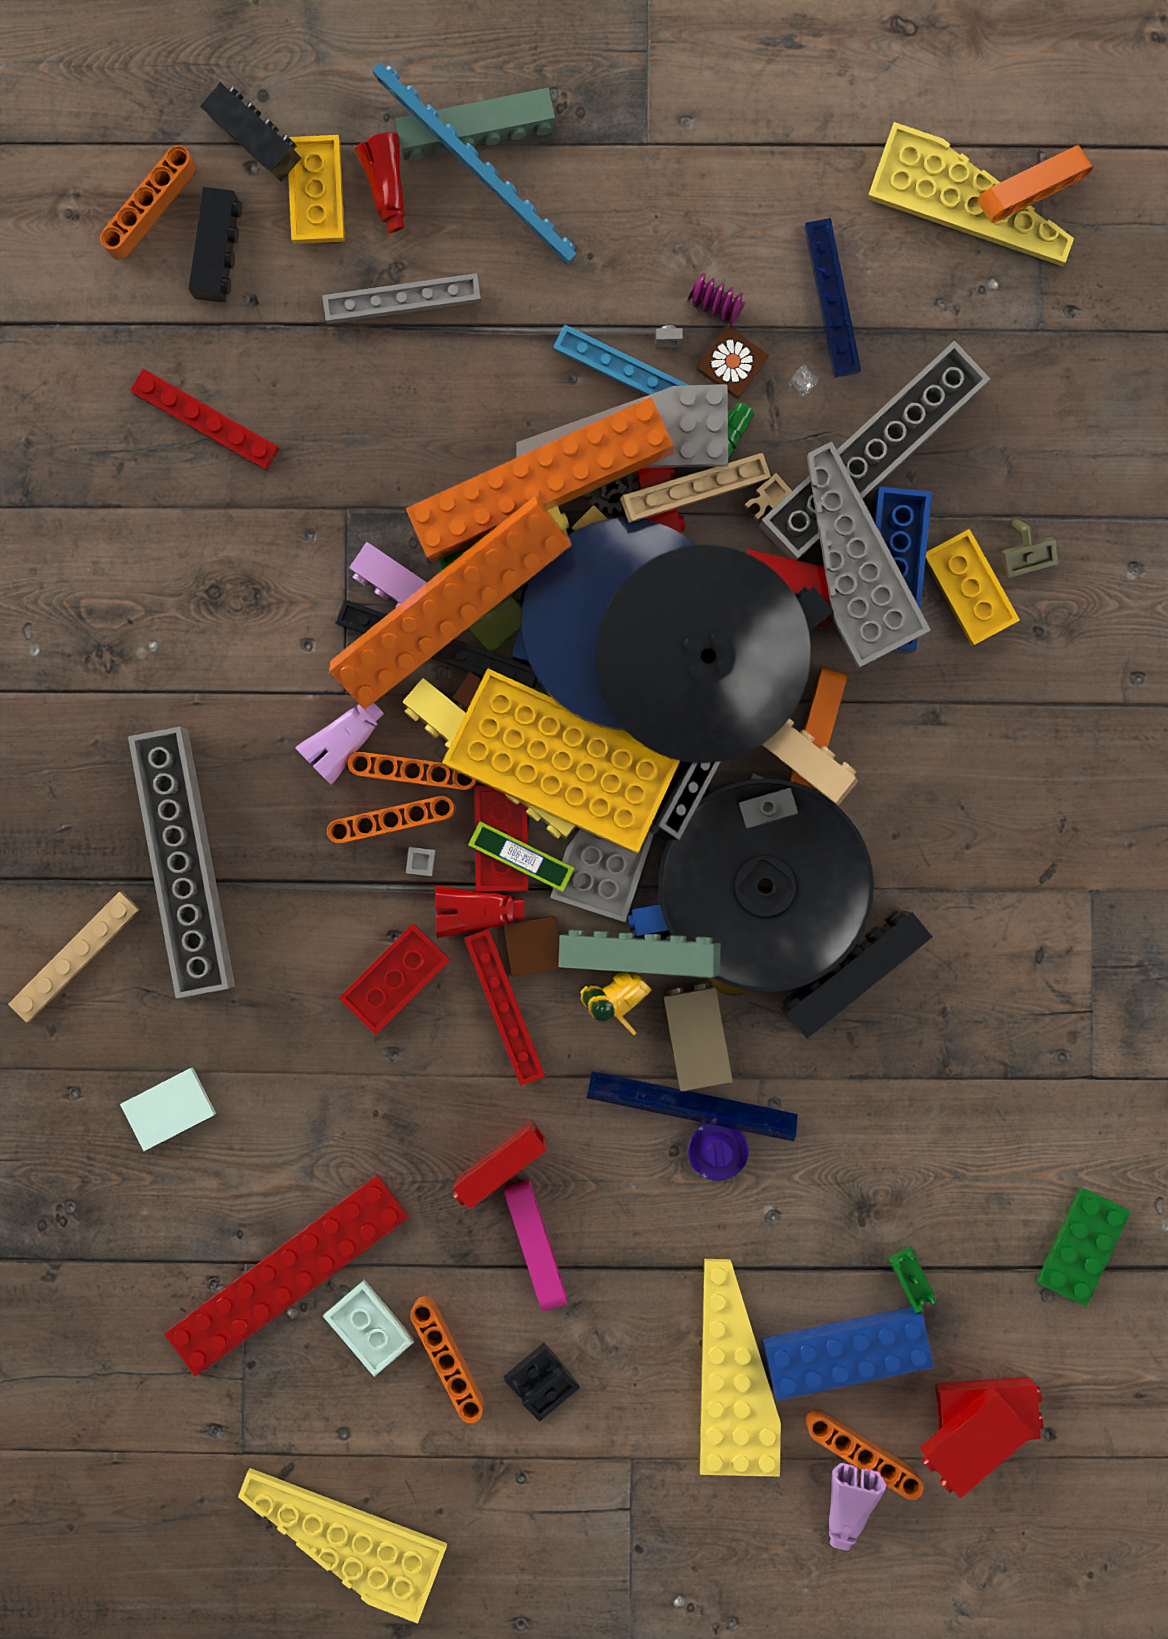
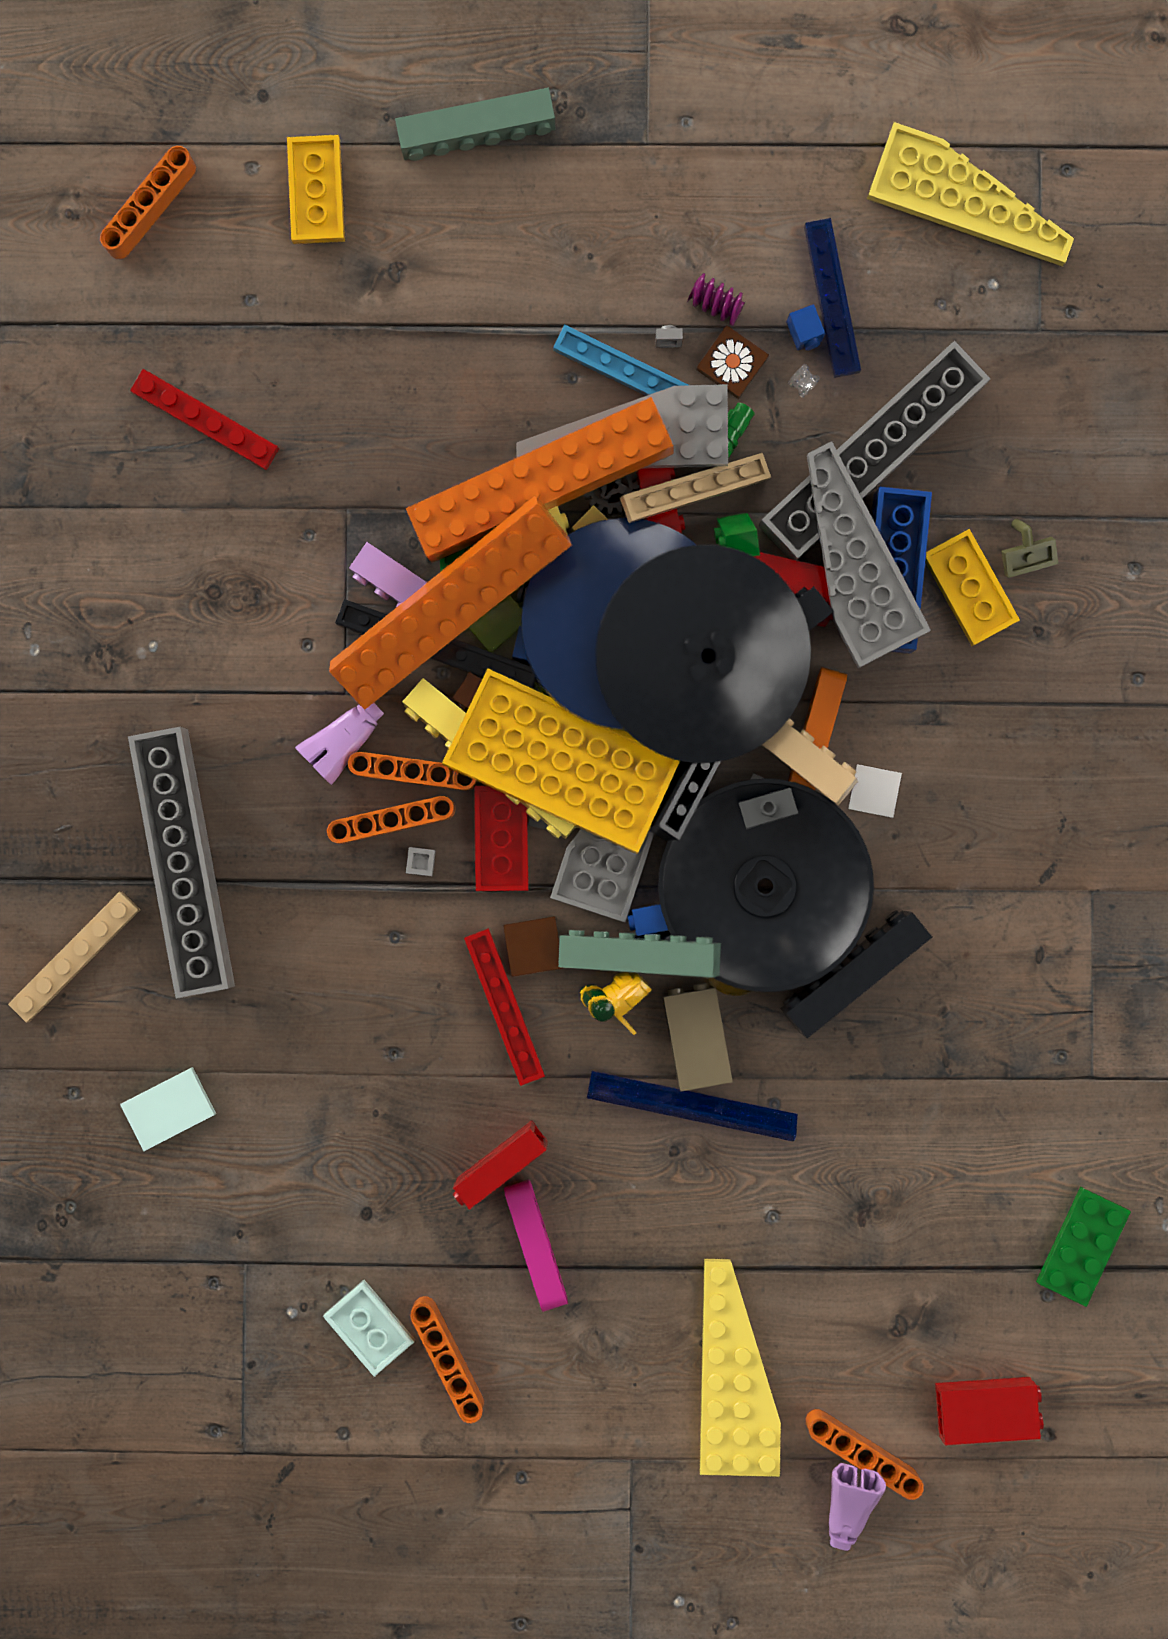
(214, 245): black brick -> none
(250, 131): black brick -> none
(286, 1275): red plate -> none
(371, 1555): light yellow wing -> none
(382, 167): red piece -> none
(394, 978): red plate -> none
(401, 298): light grey plate -> none
(468, 156): dark azure plate -> none
(471, 910): red piece -> none
(521, 856): tile -> none
(541, 1382): black slope -> none
(717, 1152): dark purple hat -> none
(737, 533): none -> green brick
(769, 494): tan plate -> none
(805, 328): none -> blue brick
(847, 1353): blue brick -> none
(875, 791): none -> white sticker
(912, 1279): green hinge -> none
(975, 1442): red brick -> none
(1035, 184): orange beam -> none

